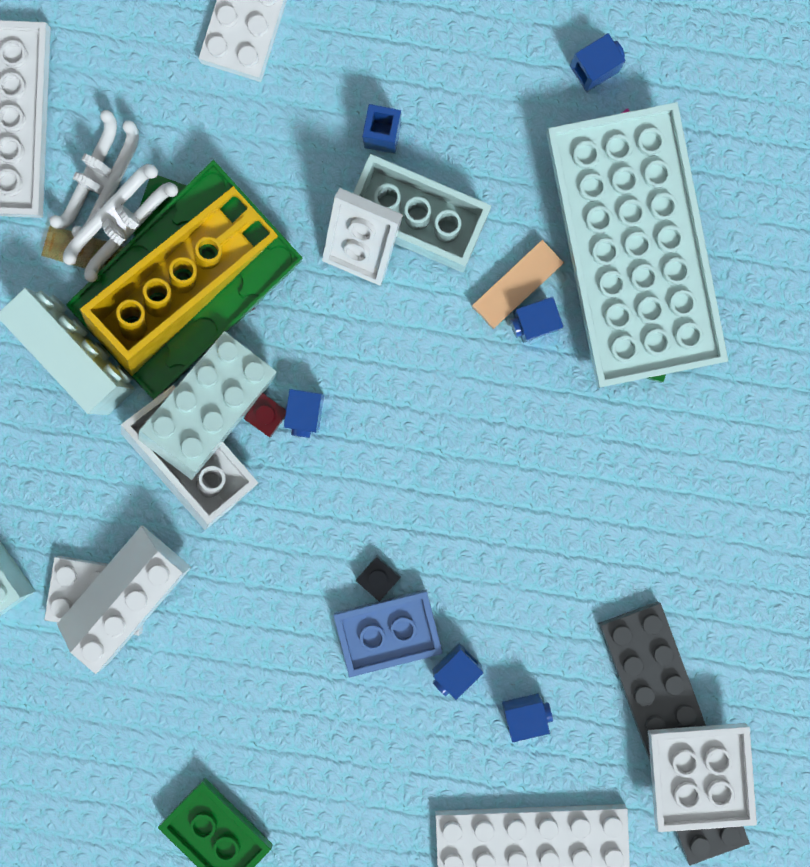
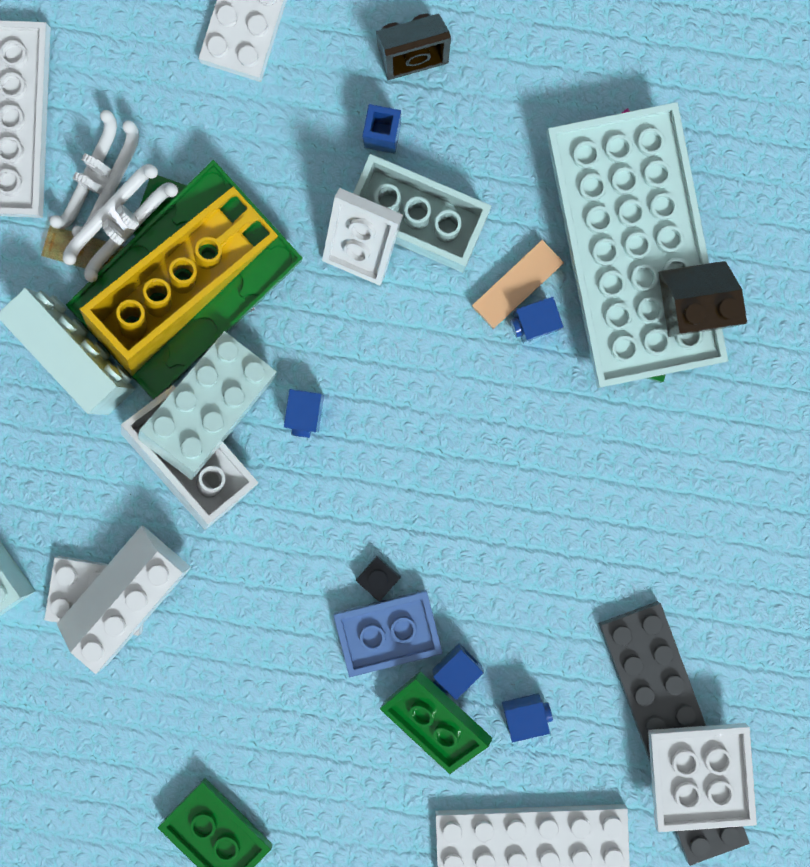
(266, 415): dark red plate -> none
(414, 45): none -> slope
(436, 723): none -> green plate
(598, 62): blue brick -> none
(701, 299): none -> dark brown slope

